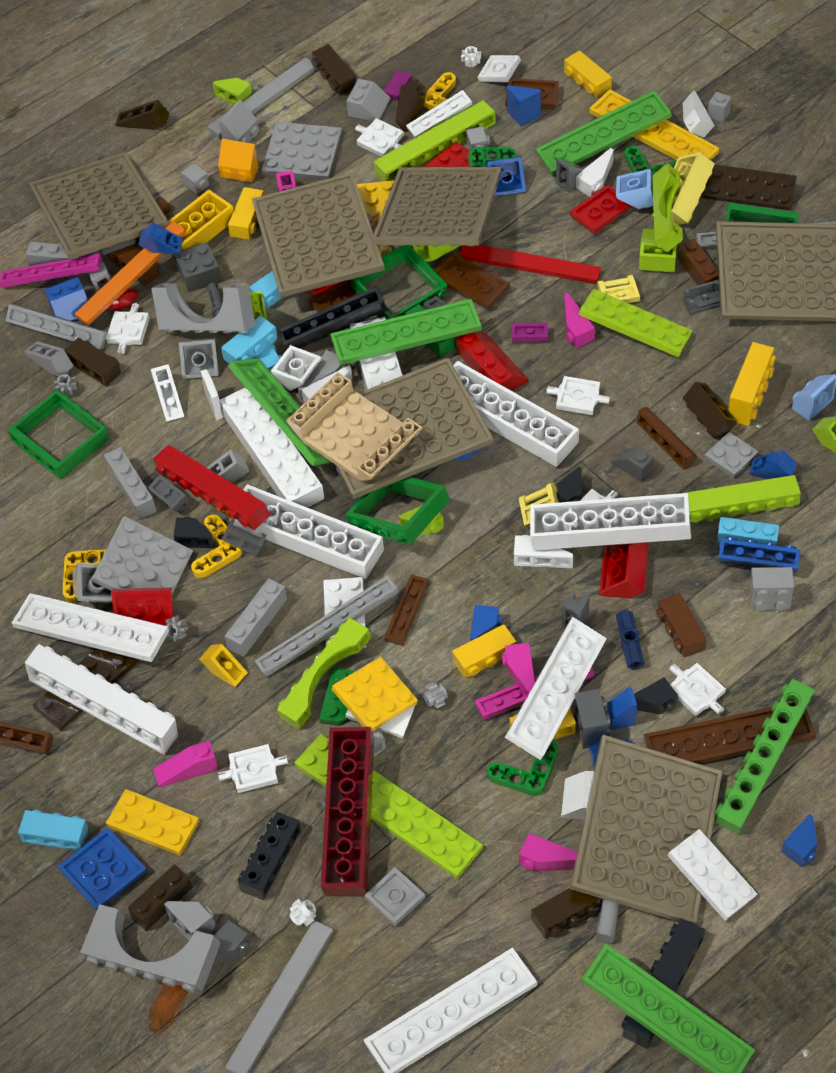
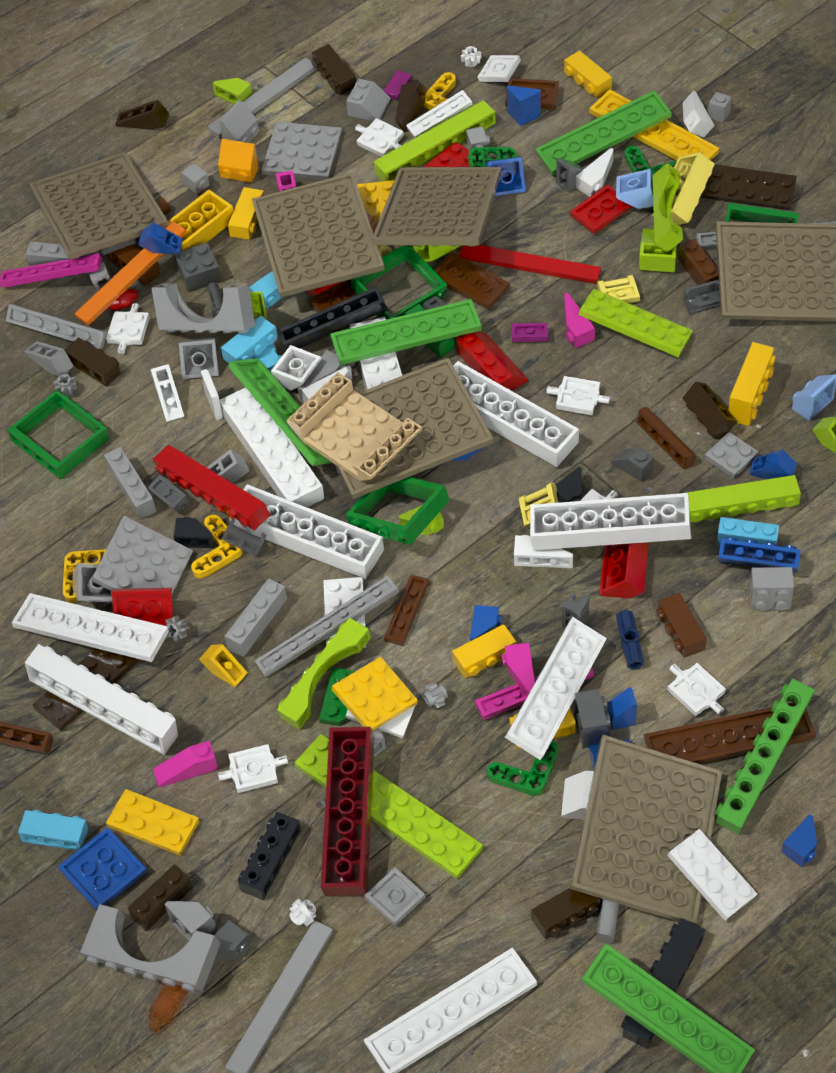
(66, 299): blue slope -> none
(545, 855): dark pink slope -> none
(657, 697): black slope -> none

